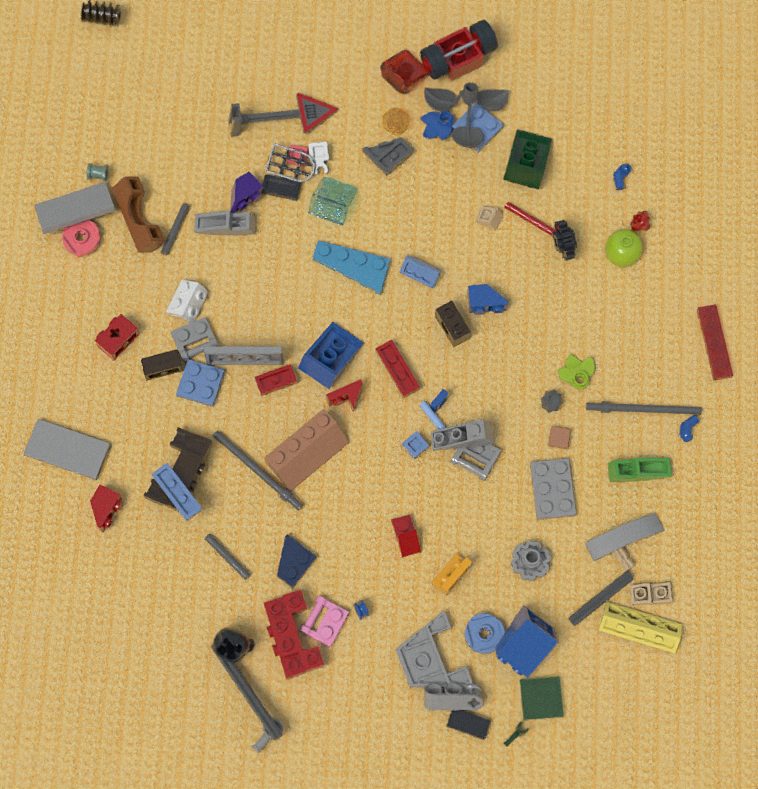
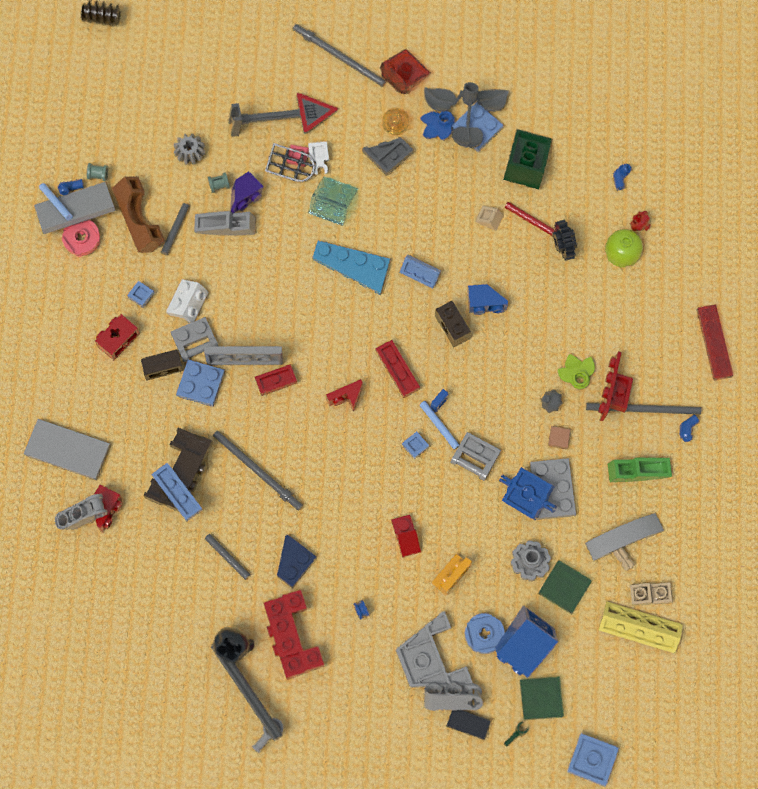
(55, 201): none -> light blue bar
(65, 187): none -> blue arm
(81, 513): none -> light grey piece
(140, 294): none -> medium blue plate
(197, 149): none -> light grey gear
(218, 182): none -> sand green bush
(281, 187): black tile -> none
(306, 450): nougat slope -> none
(310, 36): none -> dark grey bar
(329, 625): bright pink plate -> none
(330, 355): blue slope -> none
(459, 51): brick -> none
(463, 436): light grey slope -> none
(528, 493): none -> blue plate
(565, 587): none -> clear green tile
(592, 760): none -> medium blue plate
(600, 598): dark grey axle -> none
(617, 391): none -> red bracket

